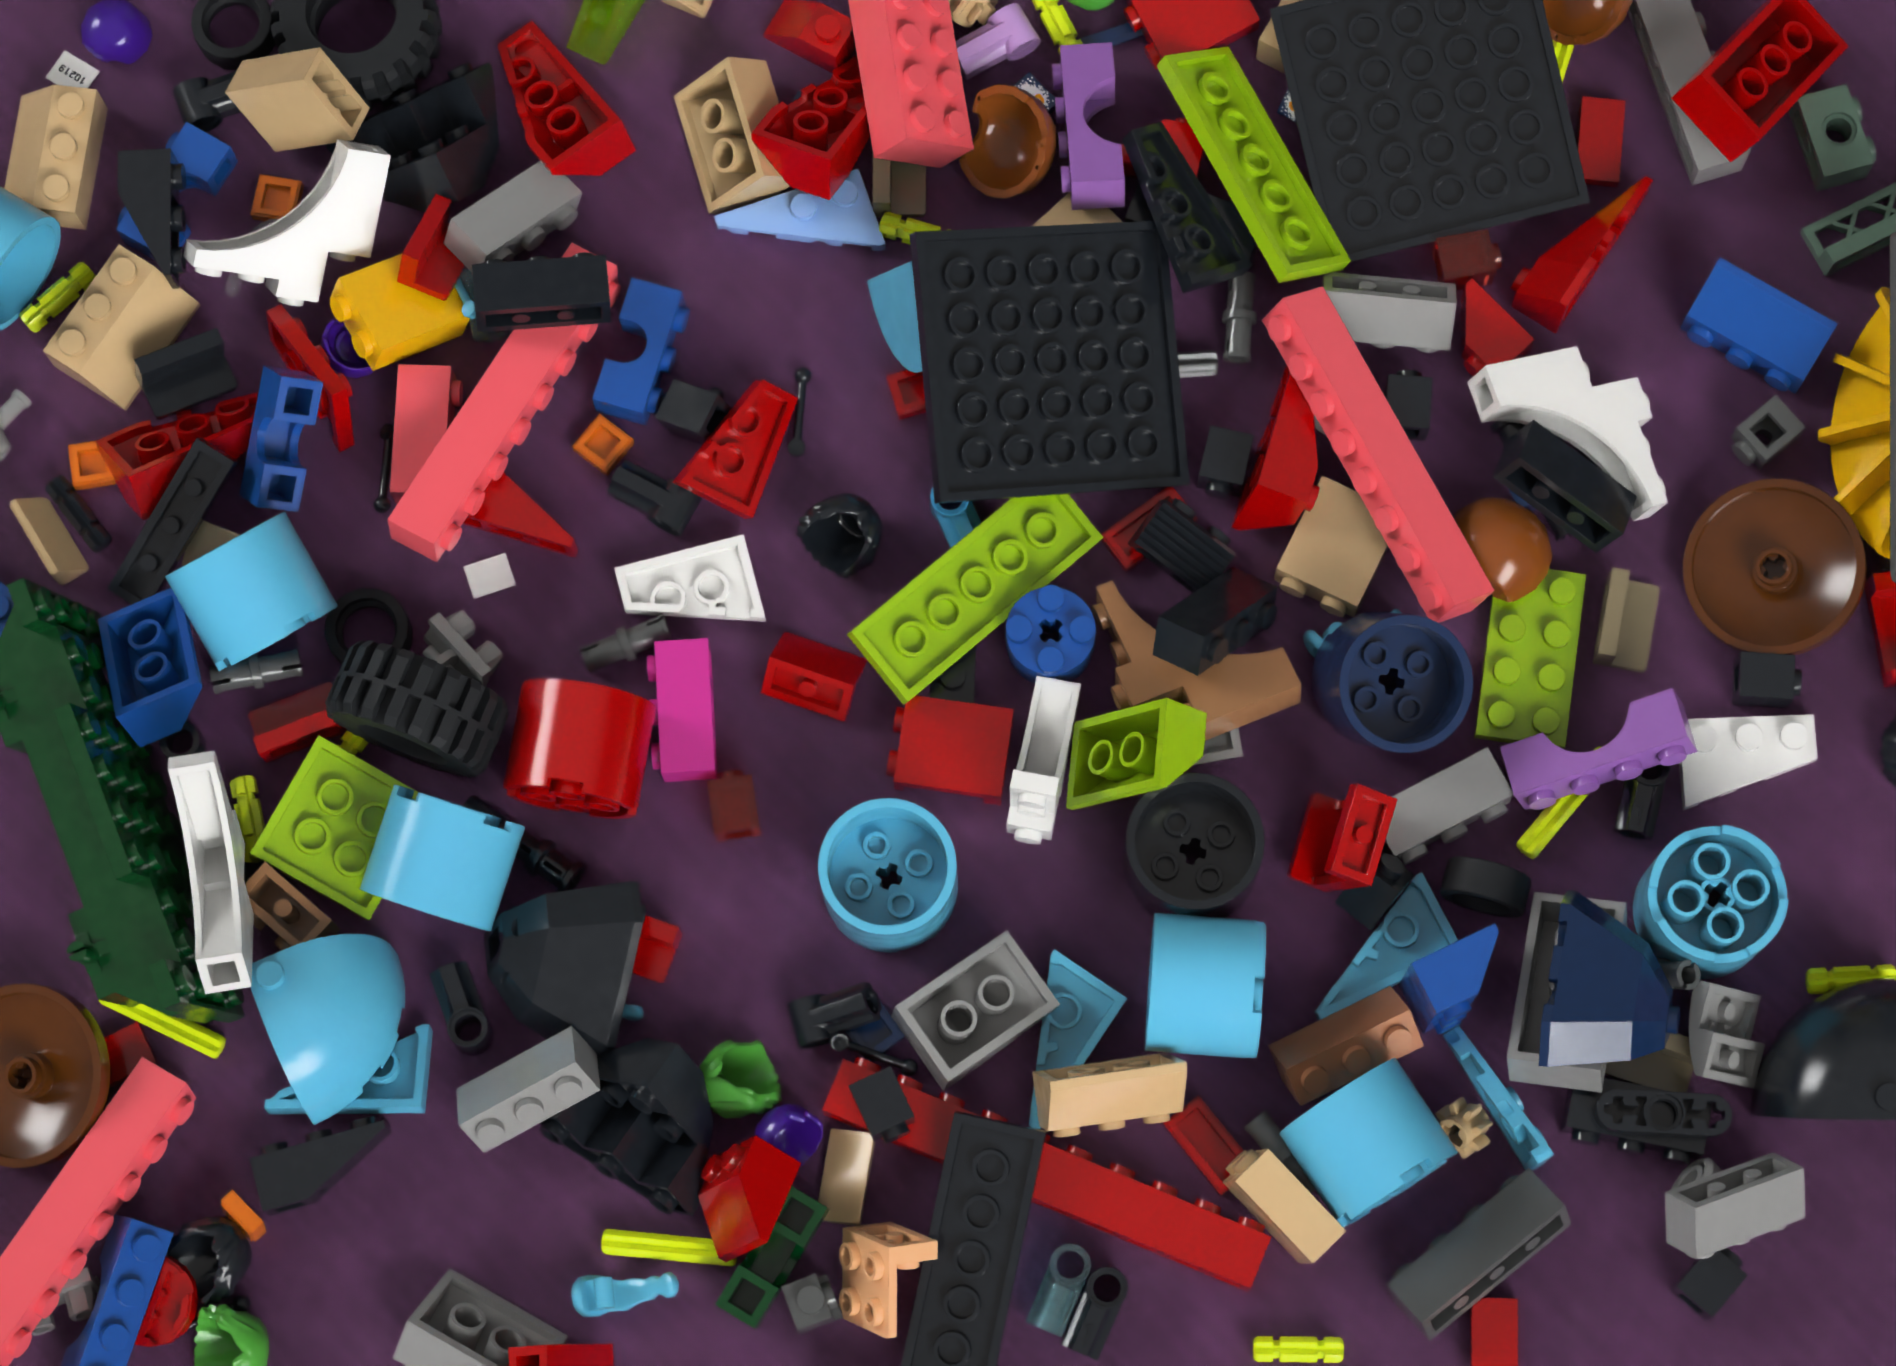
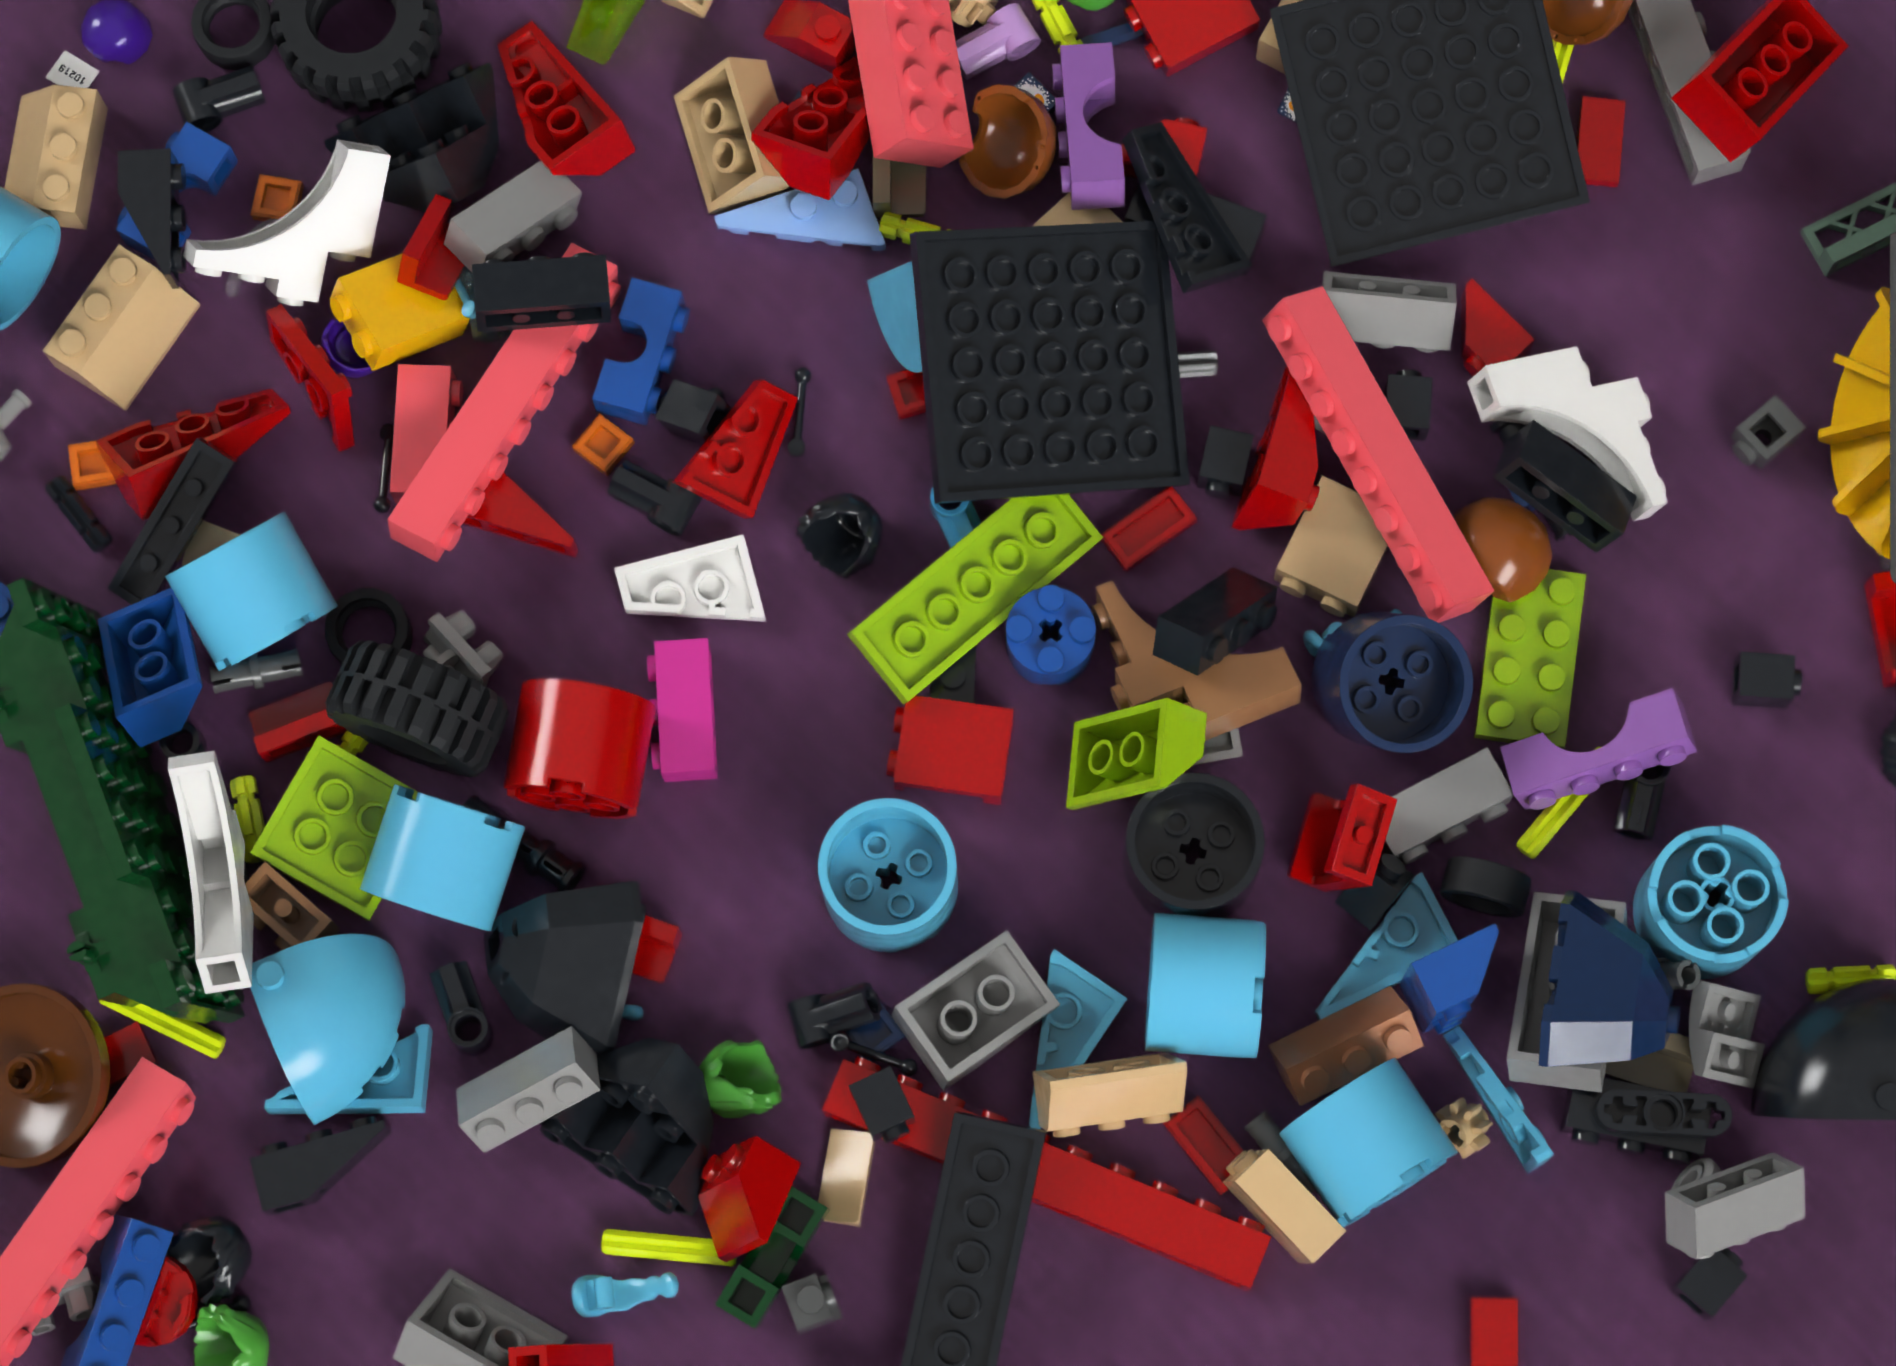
(50, 538): tan slope -> none
(57, 297): neon yellow axle -> none
(185, 374): black panel -> none
(243, 1216): orange tile -> none
(272, 466): blue arch -> none
(297, 99): tan brick -> none
(489, 575): white sticker -> none
(625, 643): dark grey pin -> none
(734, 806): clear red brick -> none
(791, 1131): dark purple hair -> none
(813, 675): red panel -> none
(869, 1272): light nougat bracket -> none
(1042, 760): white arch -> none
(1058, 1294): clear light blue piece -> none
(1094, 1317): black piece -> none
(1181, 545): black brick -> none
(1239, 319): dark grey pin -> none
(1253, 164): lime plate -> none
(1298, 1349): neon yellow axle -> none
(1466, 257): clear red brick -> none
(1478, 1253): dark grey brick -> none
(1566, 269): red wedge -> none
(1626, 622): dark tan panel -> none
(1742, 752): white wing -> none
(1757, 326): blue slope -> none
(1774, 567): reddish brown dish -> none
(1828, 161): sand green brick -> none

